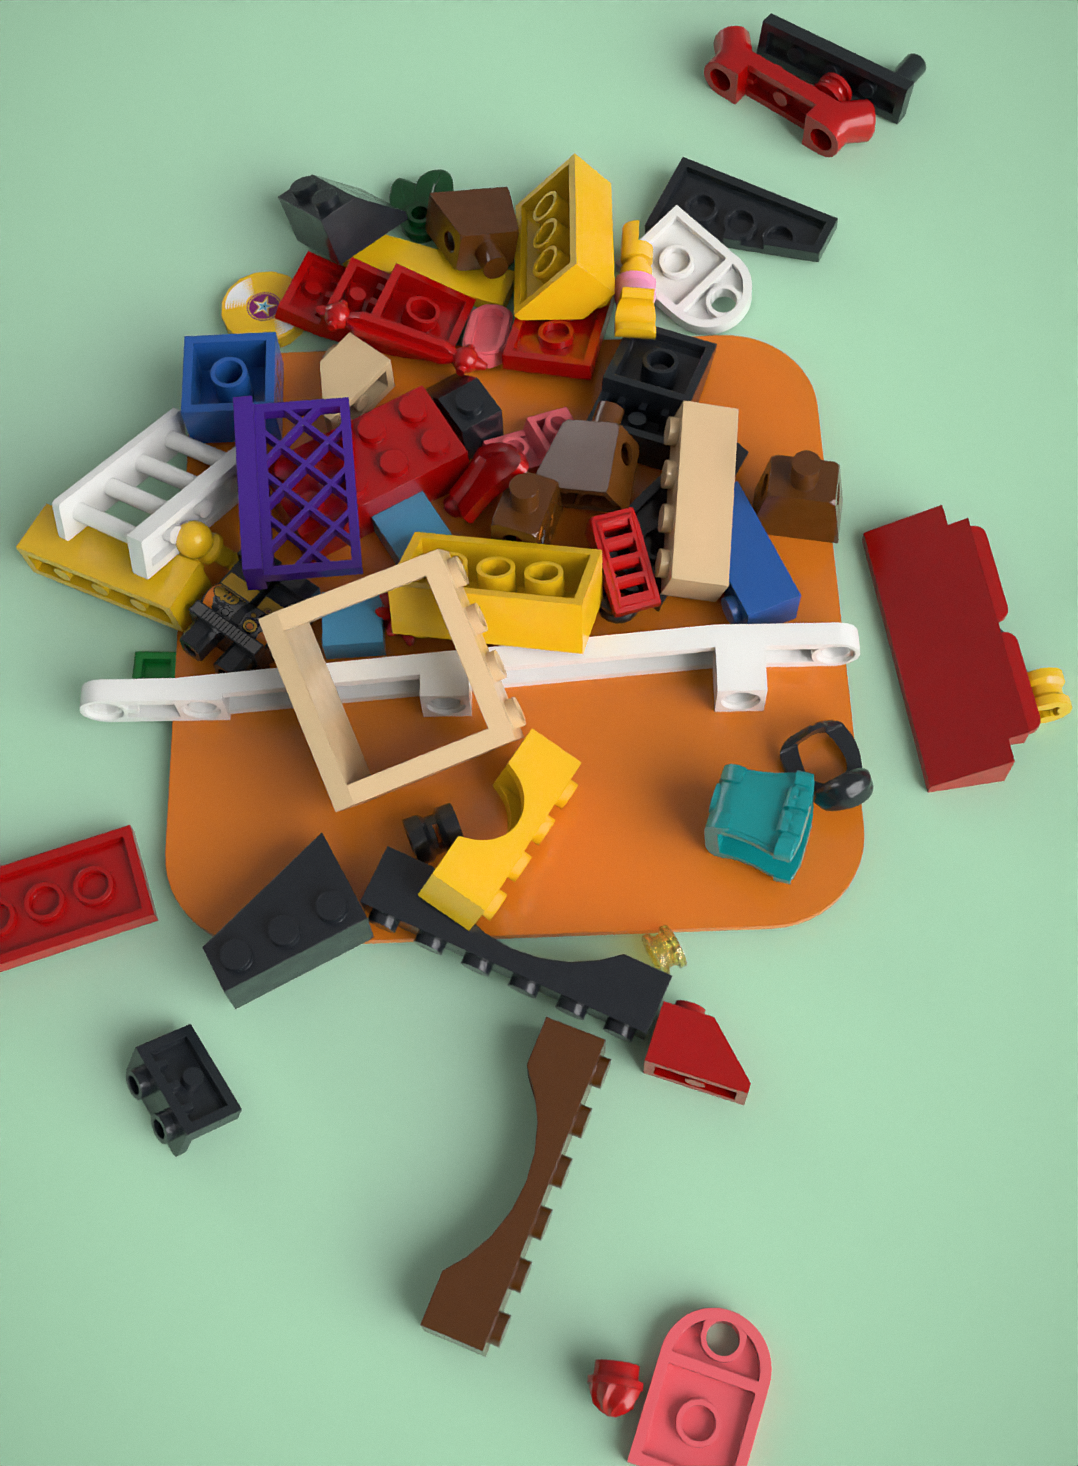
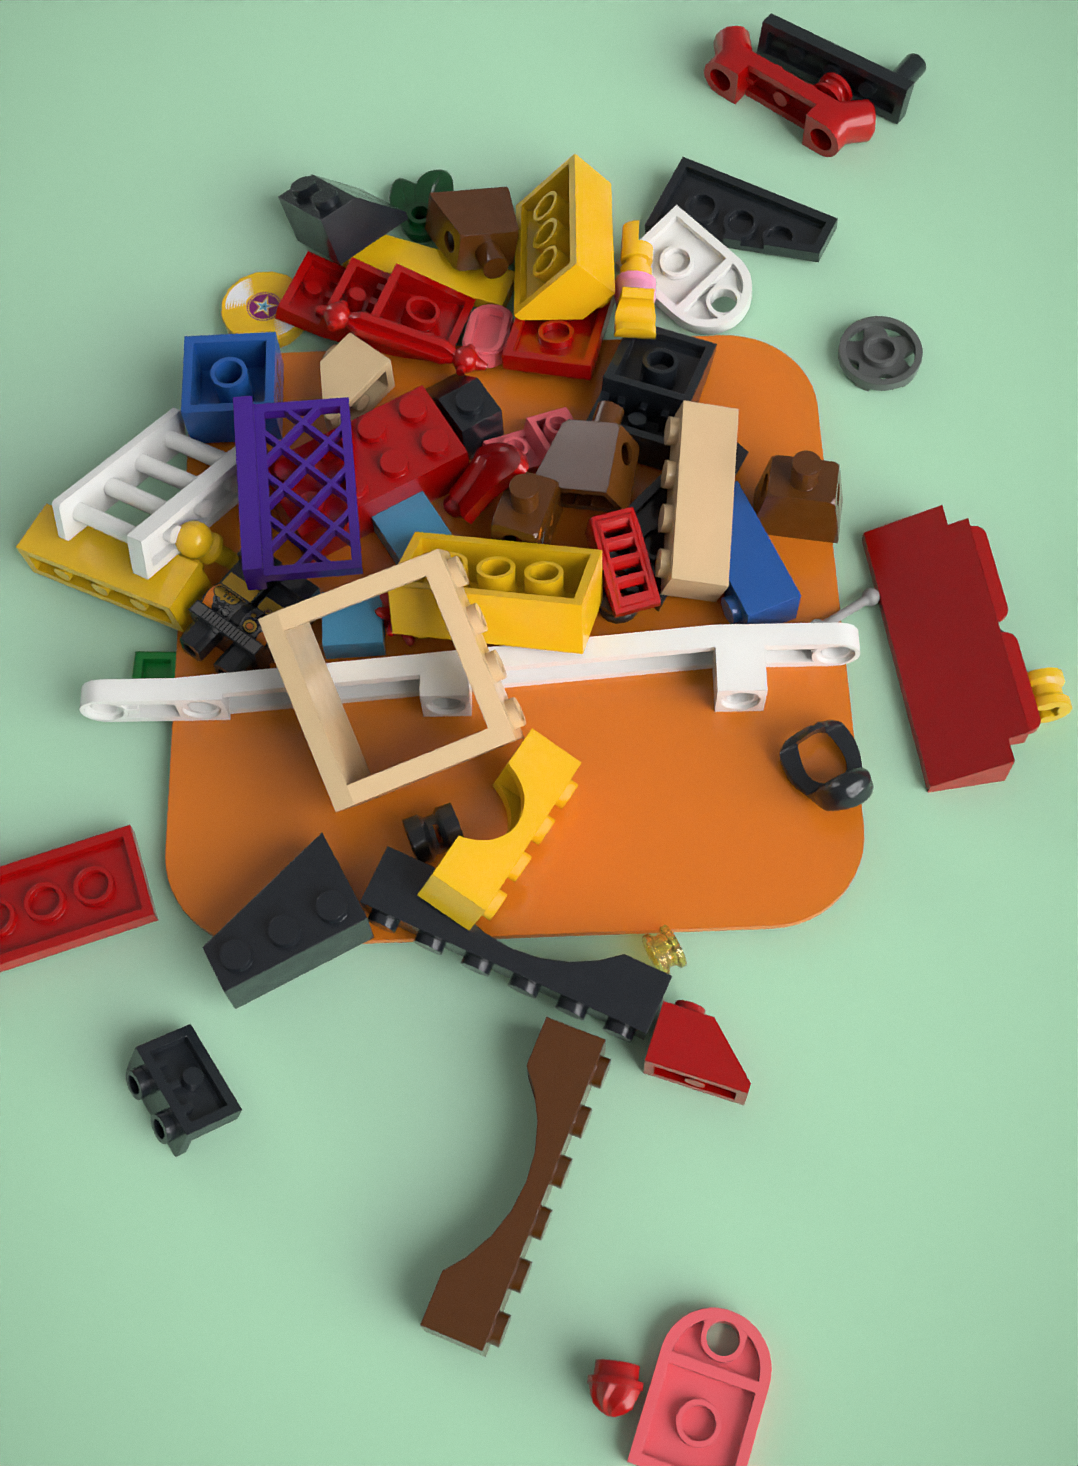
(761, 819): teal piece -> none
(869, 597): none -> light grey hinge
(880, 354): none -> dark grey wheel

